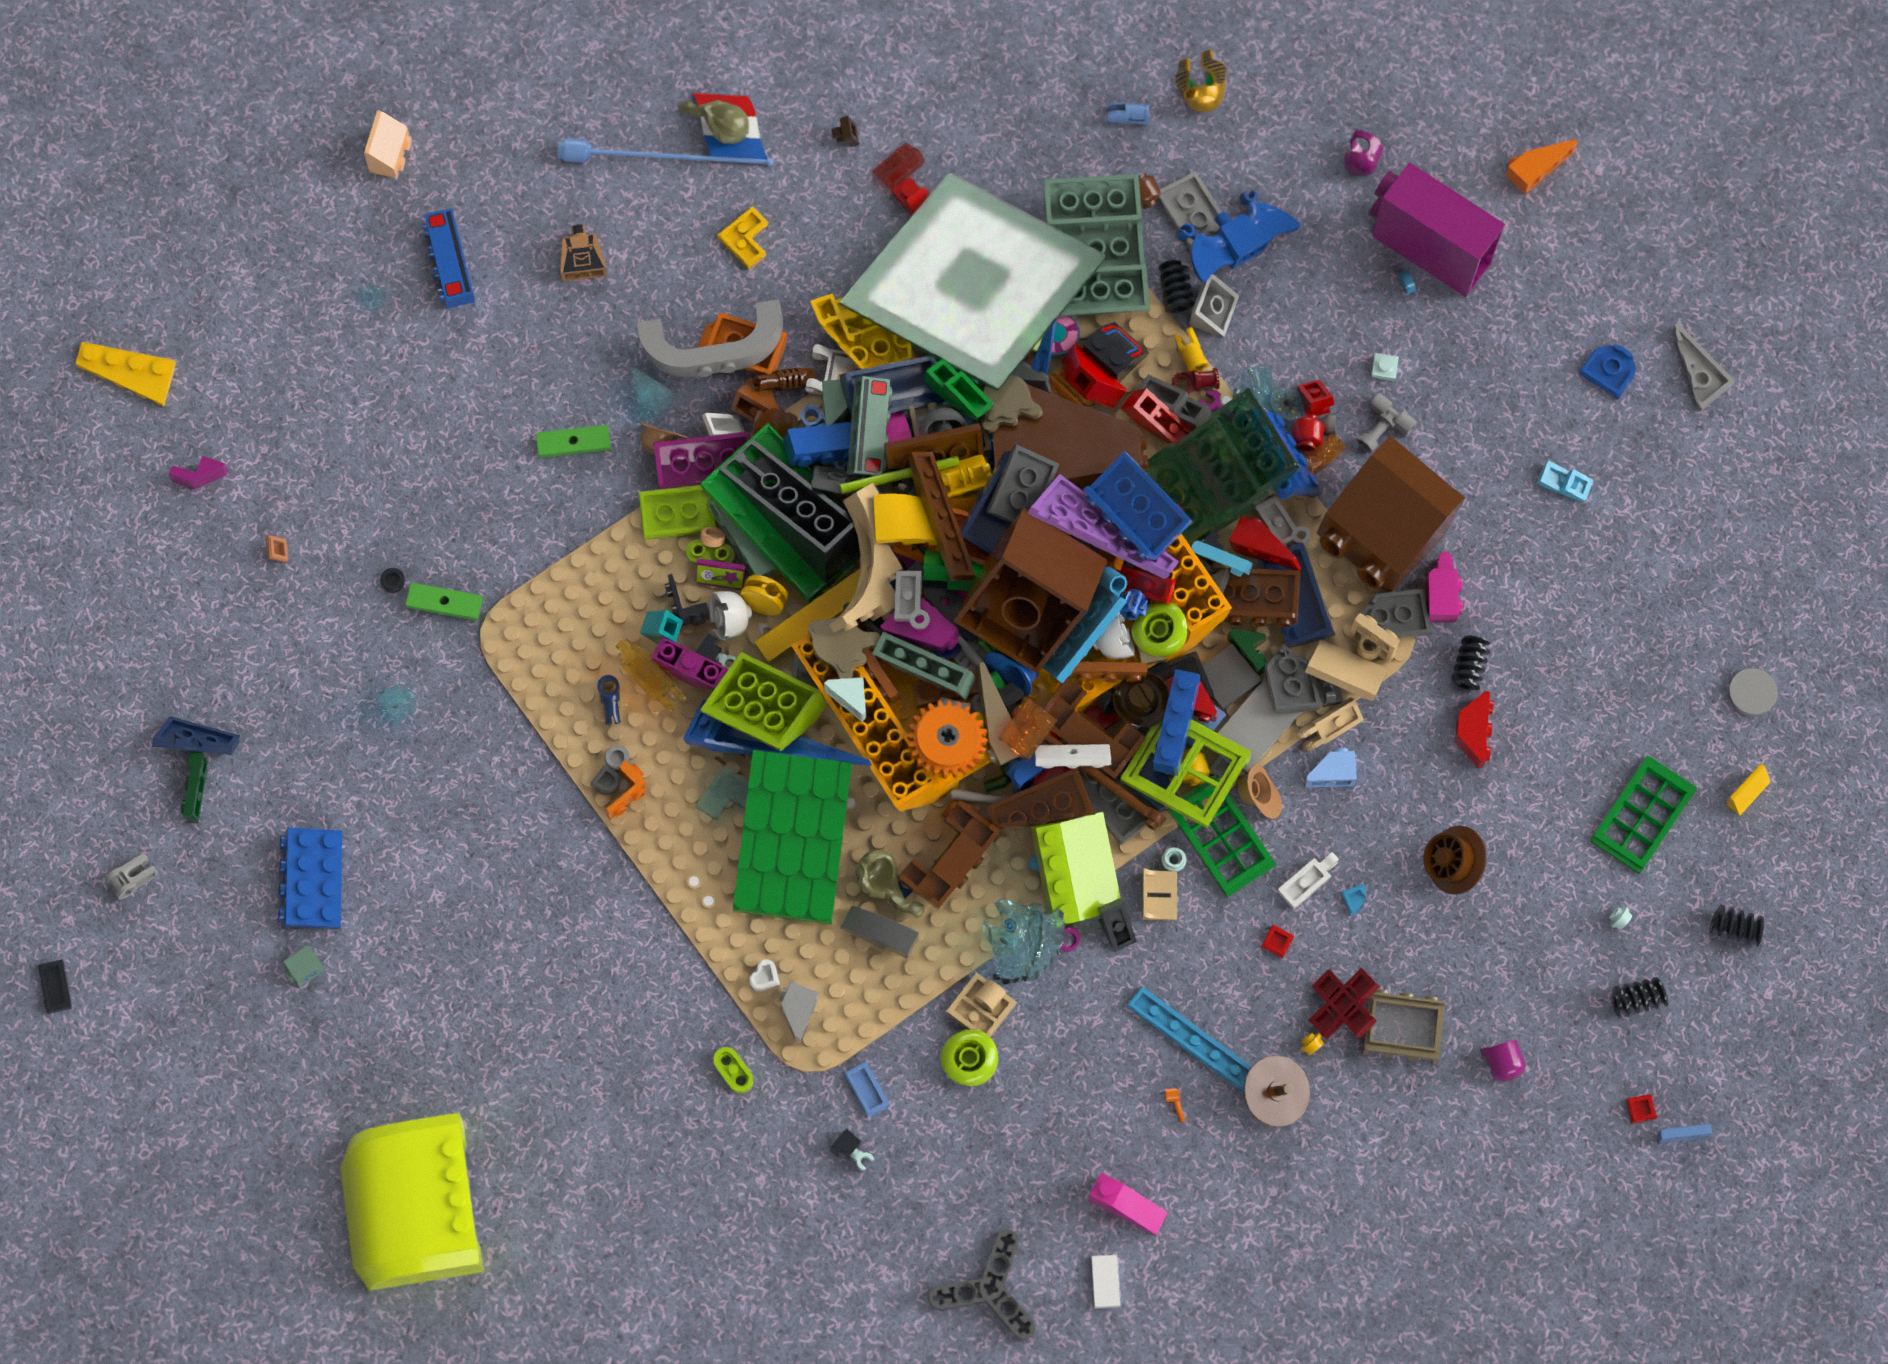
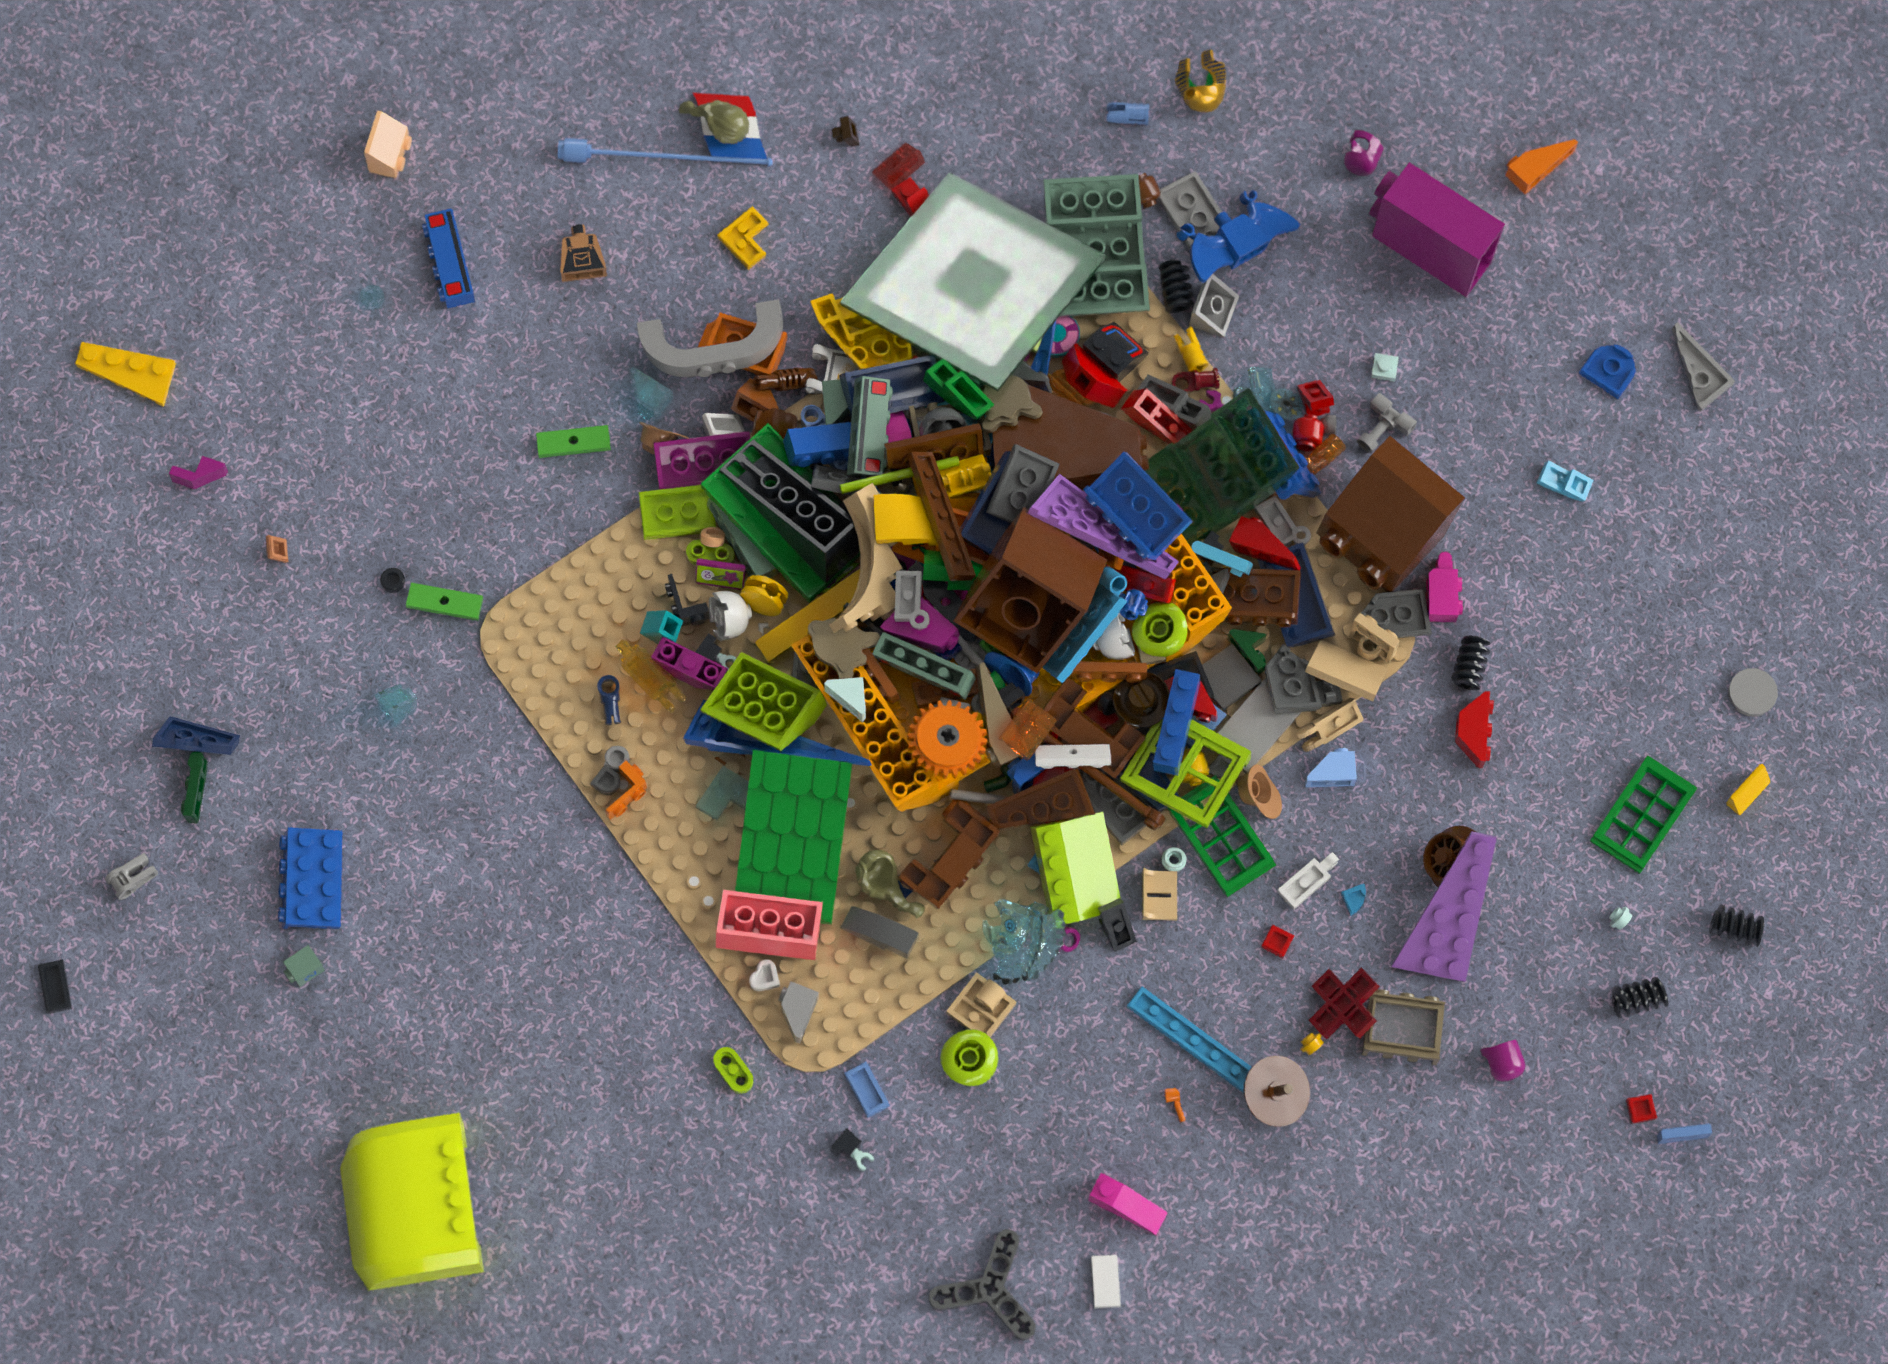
(768, 925): none -> coral slope
(1407, 281): dark azure tile -> none
(1448, 926): none -> medium lavender wing

